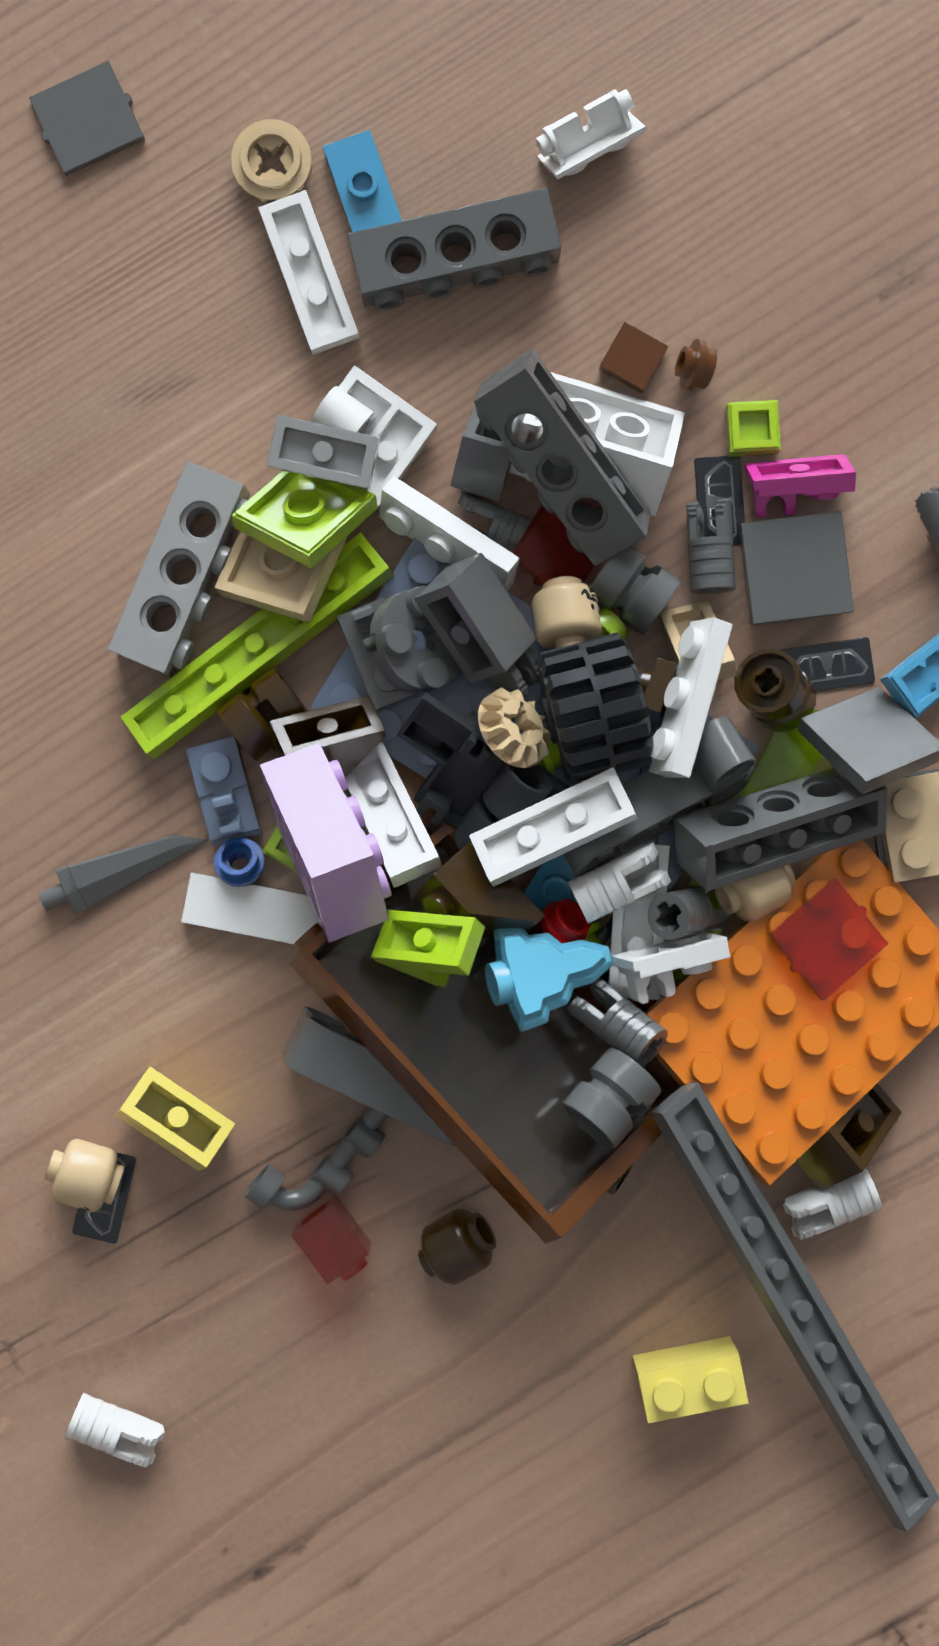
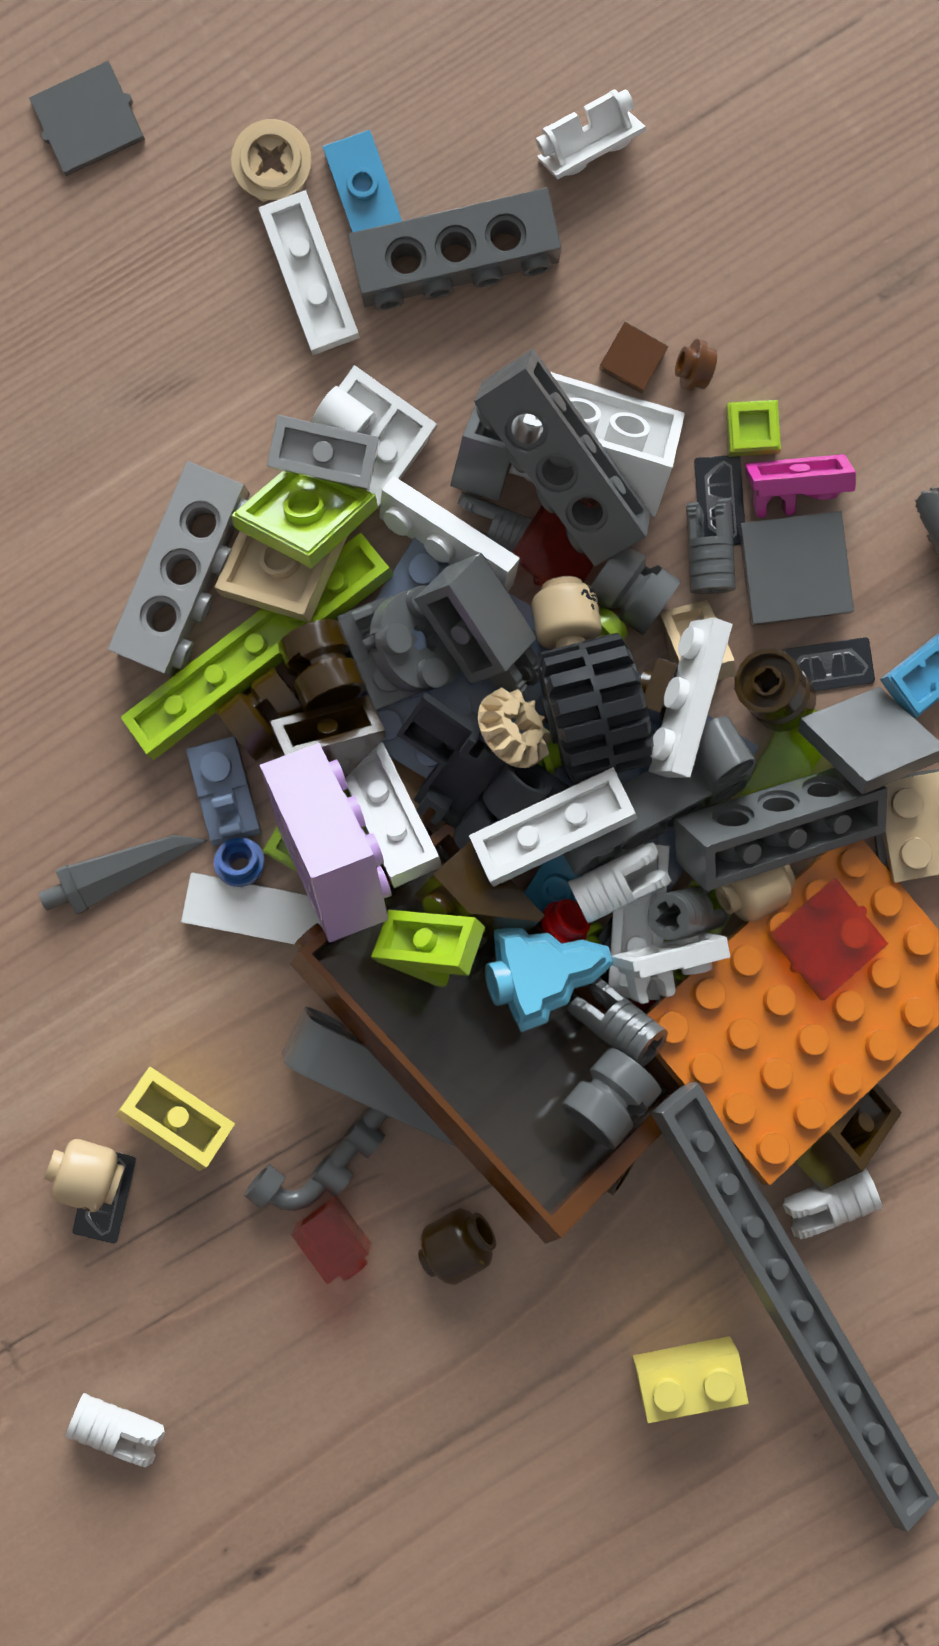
(319, 660): none -> dark brown wheel

